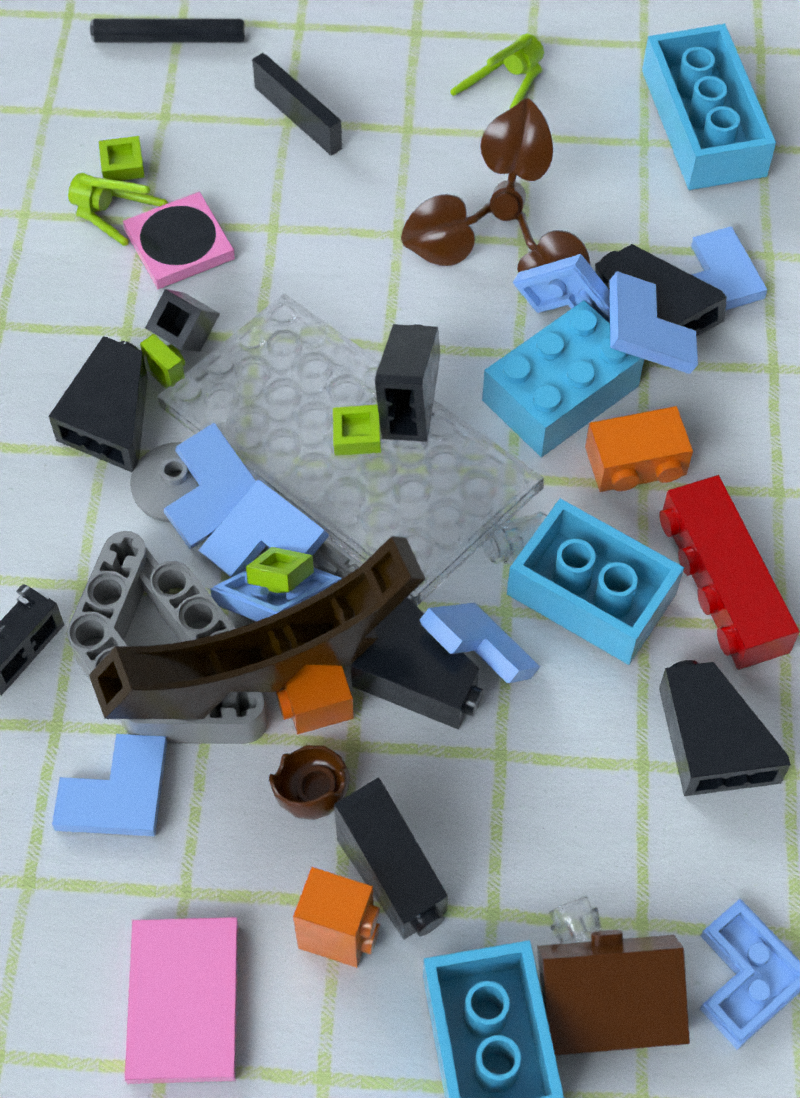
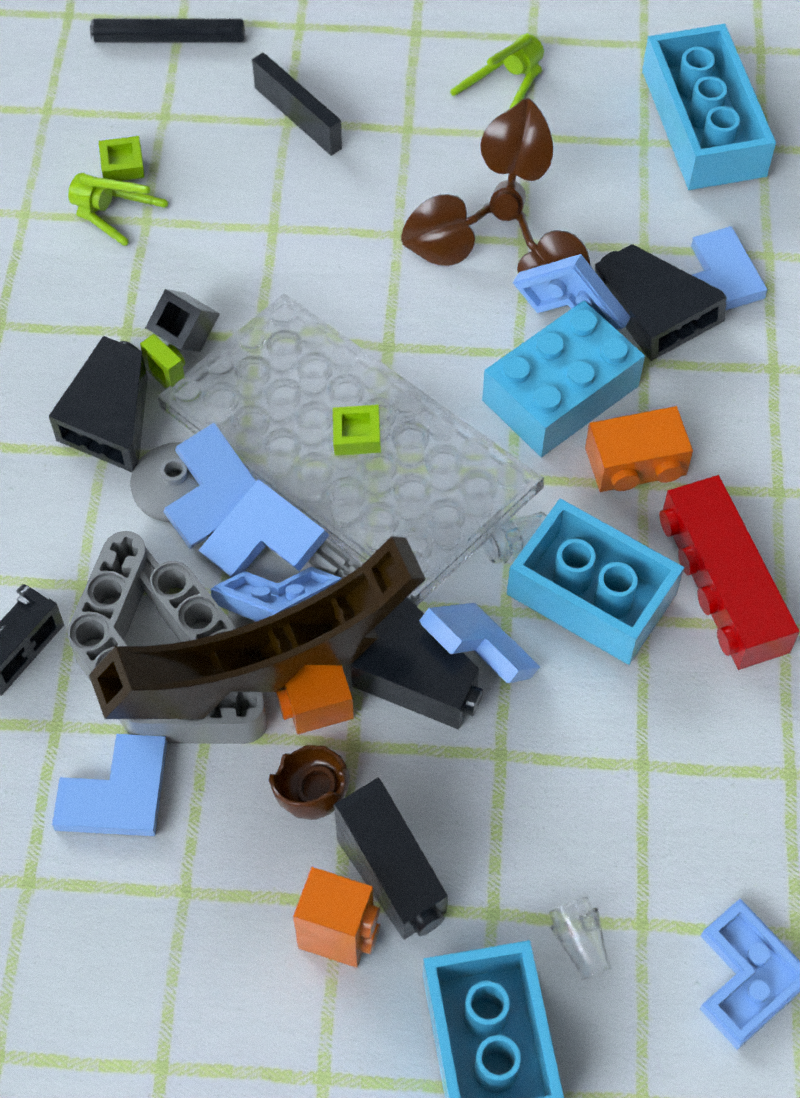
(178, 240): tile -> none
(182, 1001): bright pink tile -> none
(280, 569): lime plate -> none
(408, 382): black slope -> none
(614, 993): reddish brown container -> none
(640, 332): light blue tile -> none
(716, 733): black slope -> none

